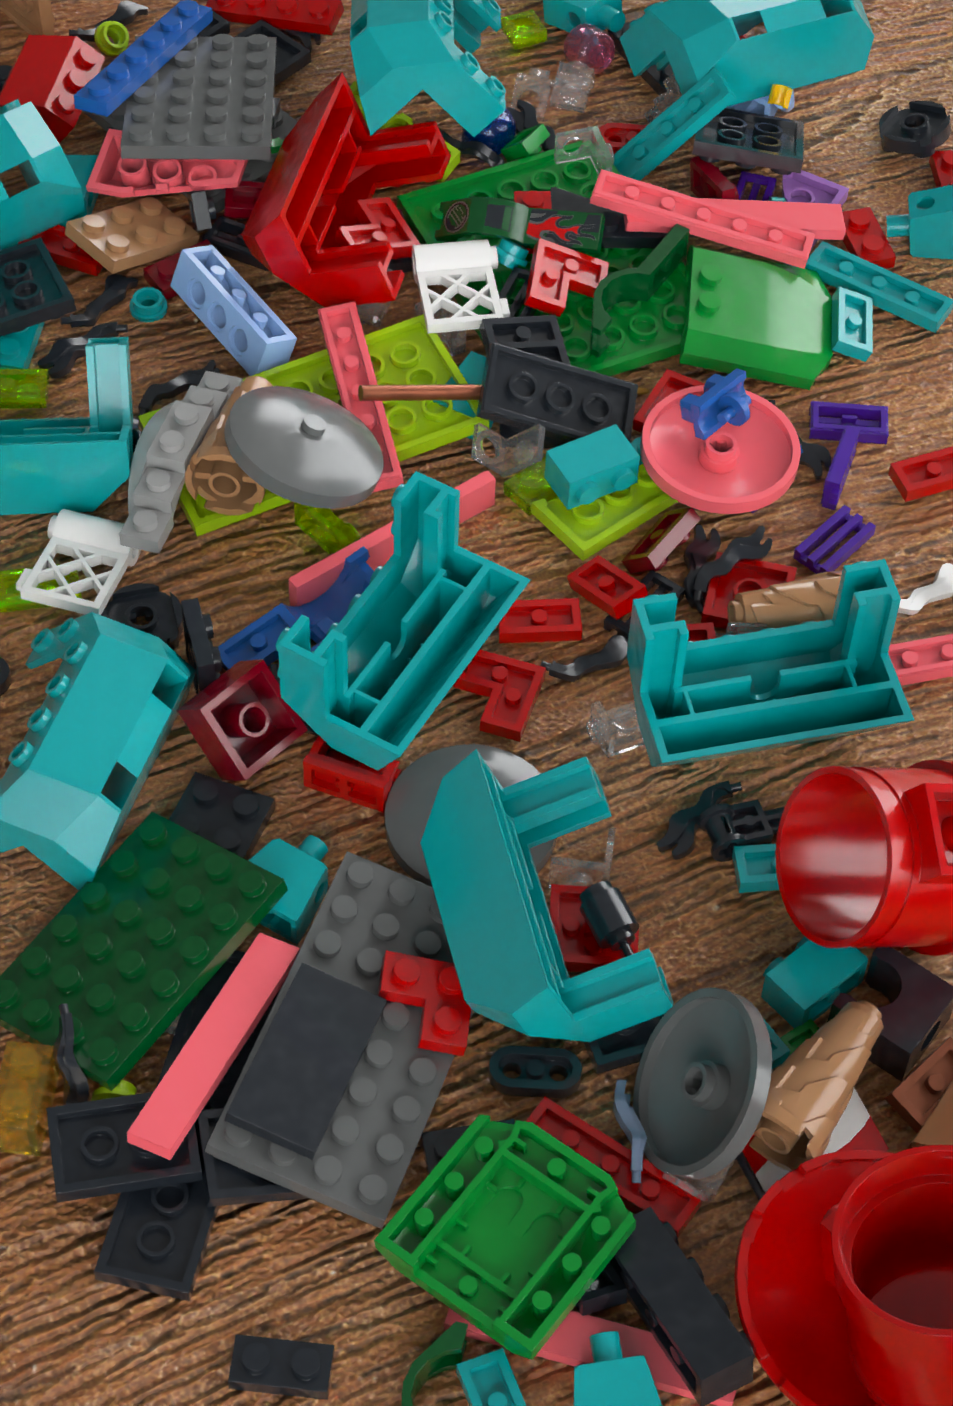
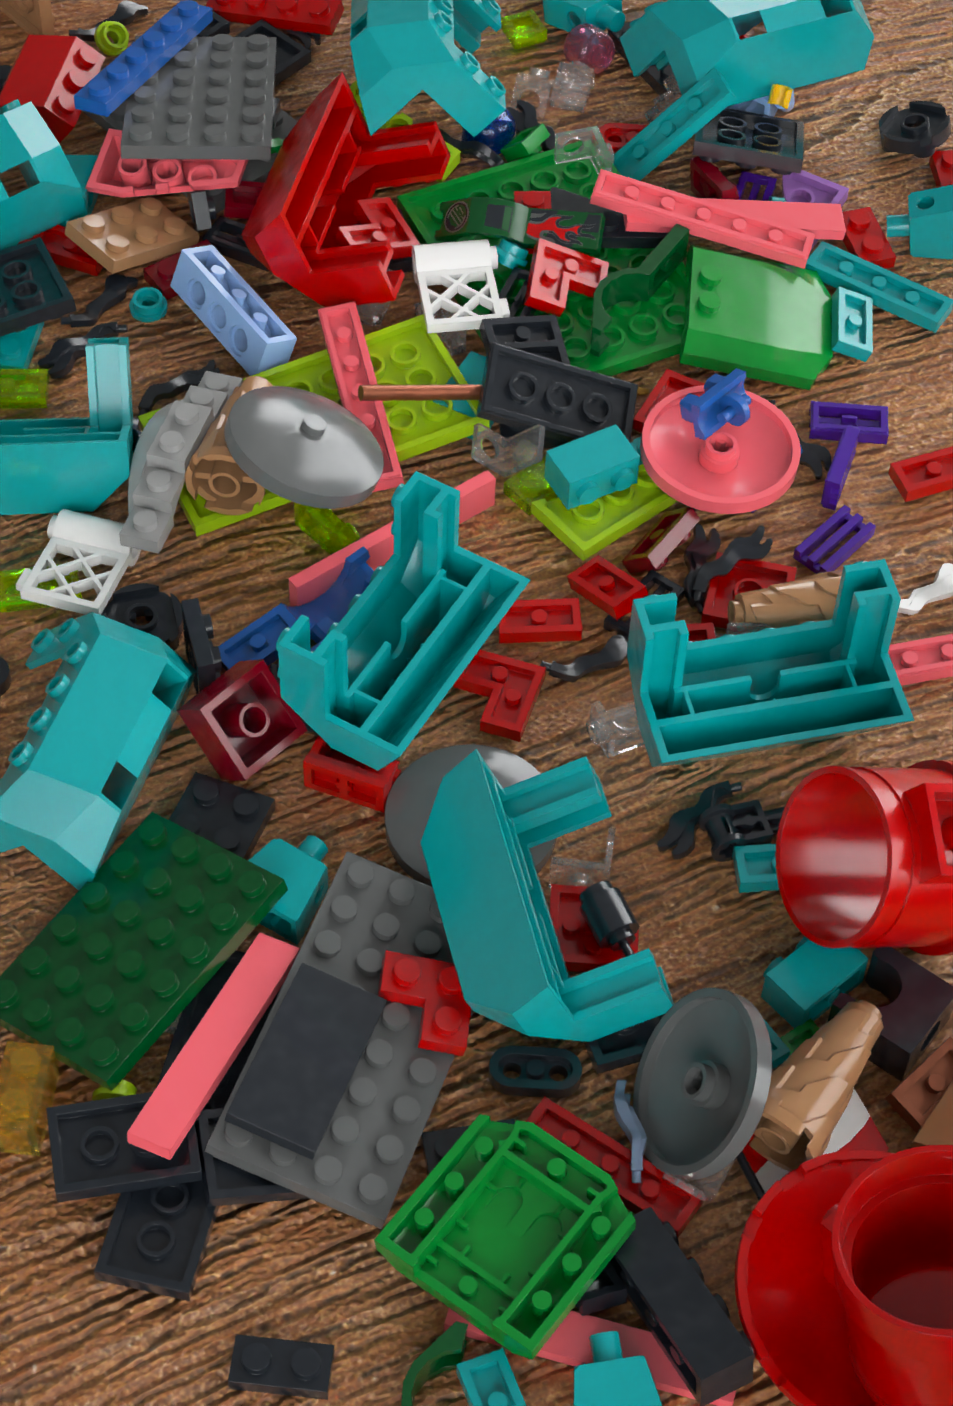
(75, 1083): black hair -> none

